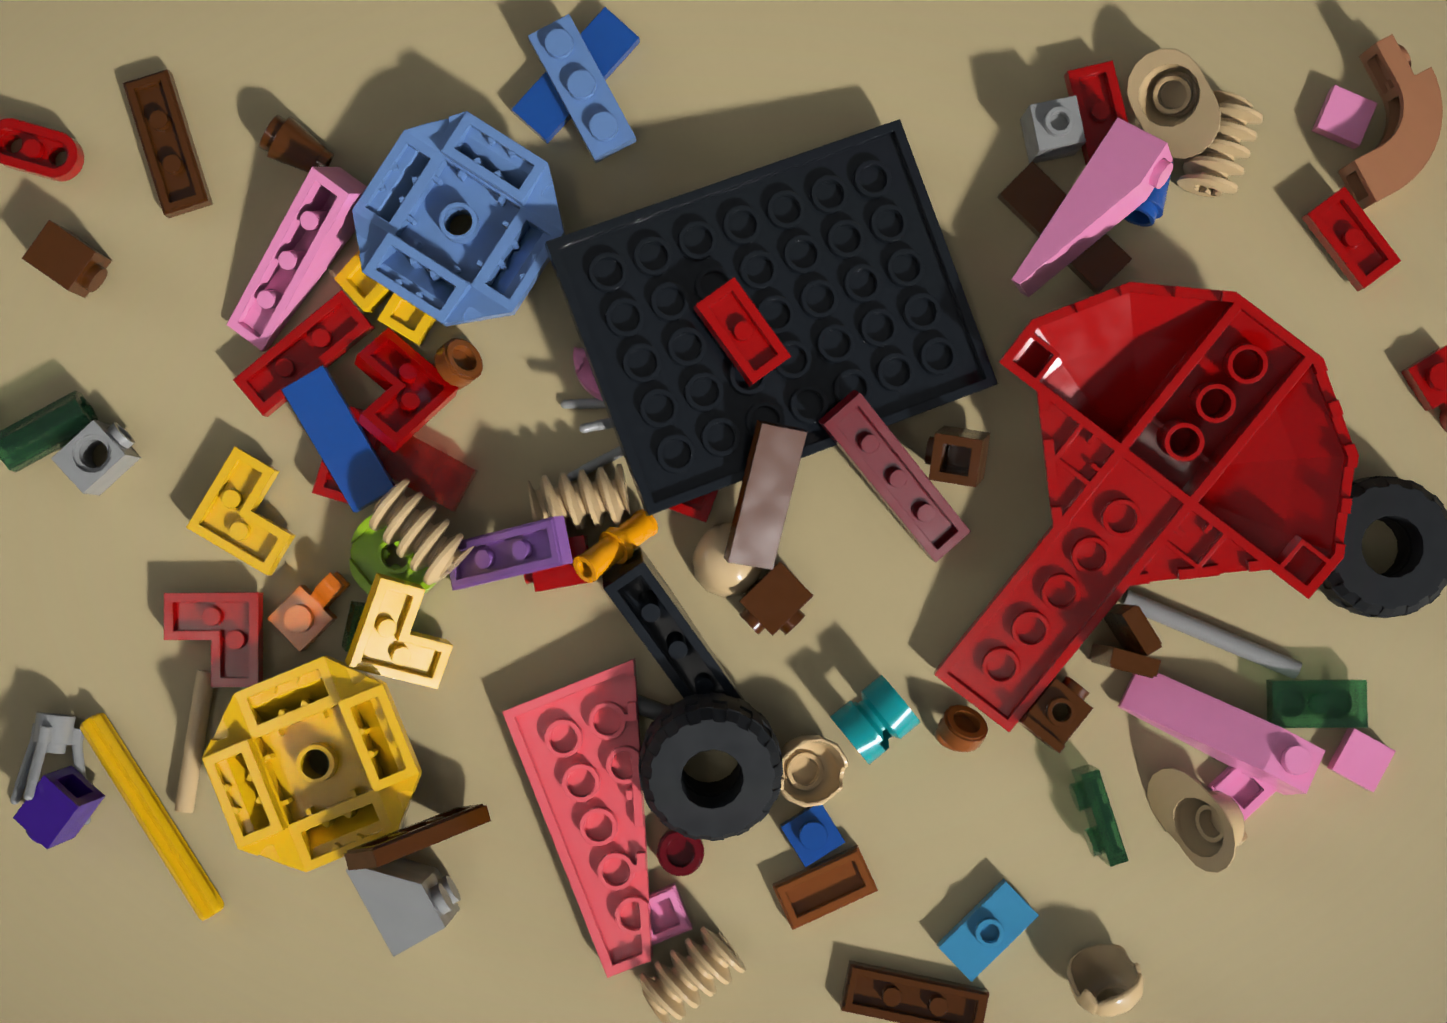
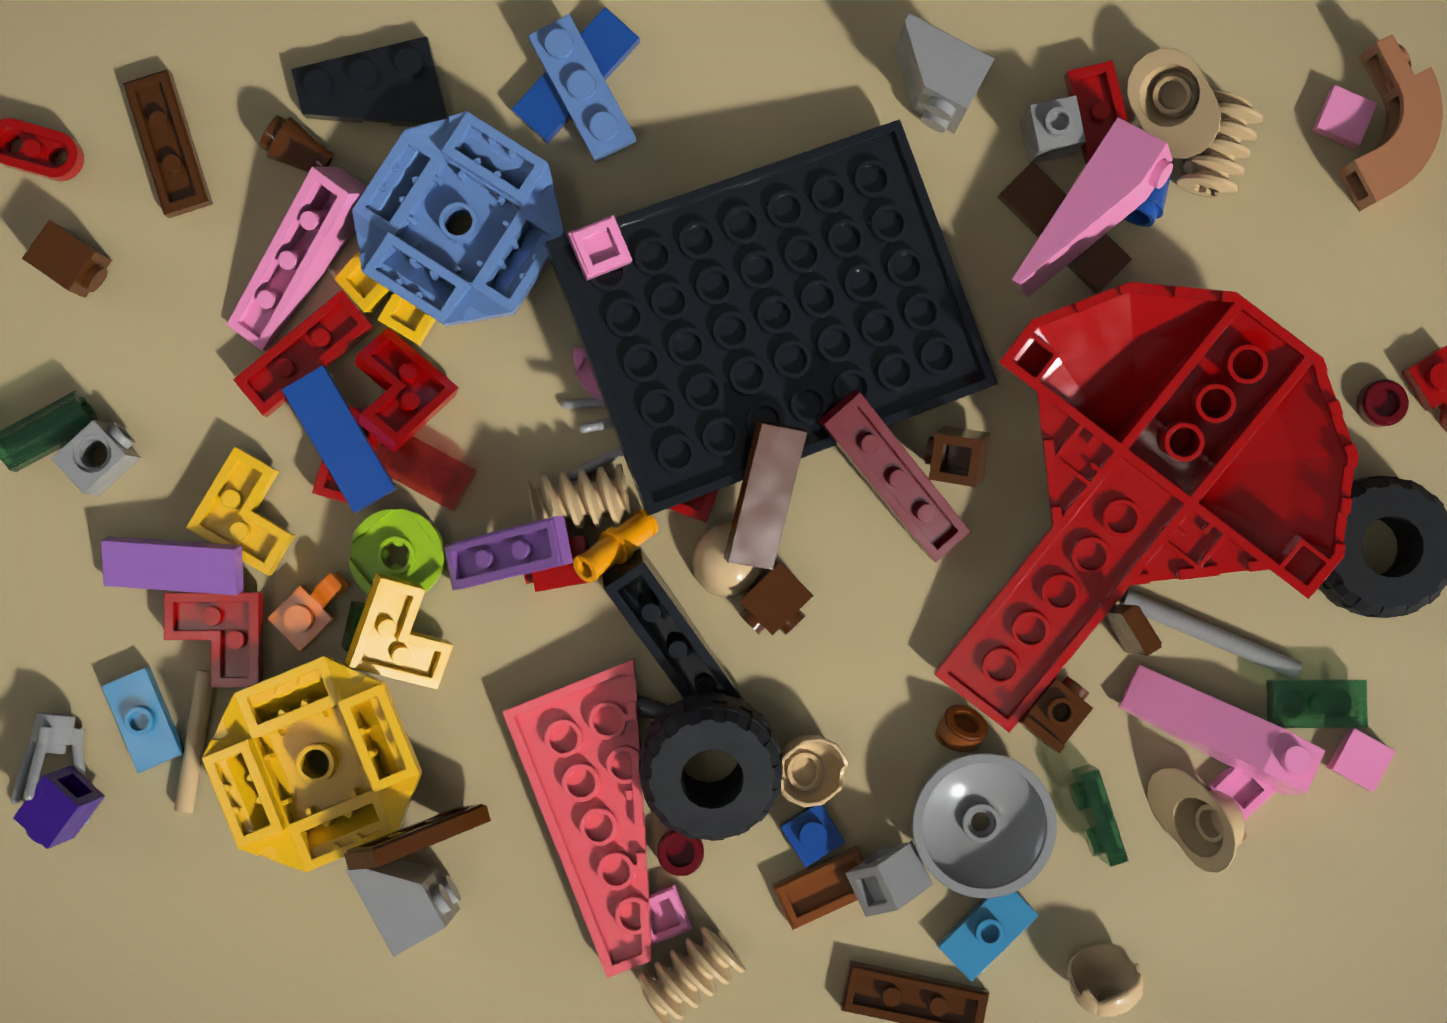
(143, 719): none -> dark azure plate
(152, 816): yellow axle -> none
(172, 565): none -> medium lavender tile
(375, 85): none -> black wing
(417, 533): tan piece -> none
(458, 362): dark orange tile -> none
(599, 247): none -> bright pink tile
(741, 331): red plate -> none
(875, 719): teal wheel -> none
(889, 879): none -> light grey brick
(939, 73): none -> light grey slope
(1003, 852): none -> light grey dish
(1124, 660): reddish brown tile -> none
(1351, 239): red plate -> none
(1382, 403): none -> dark red tile

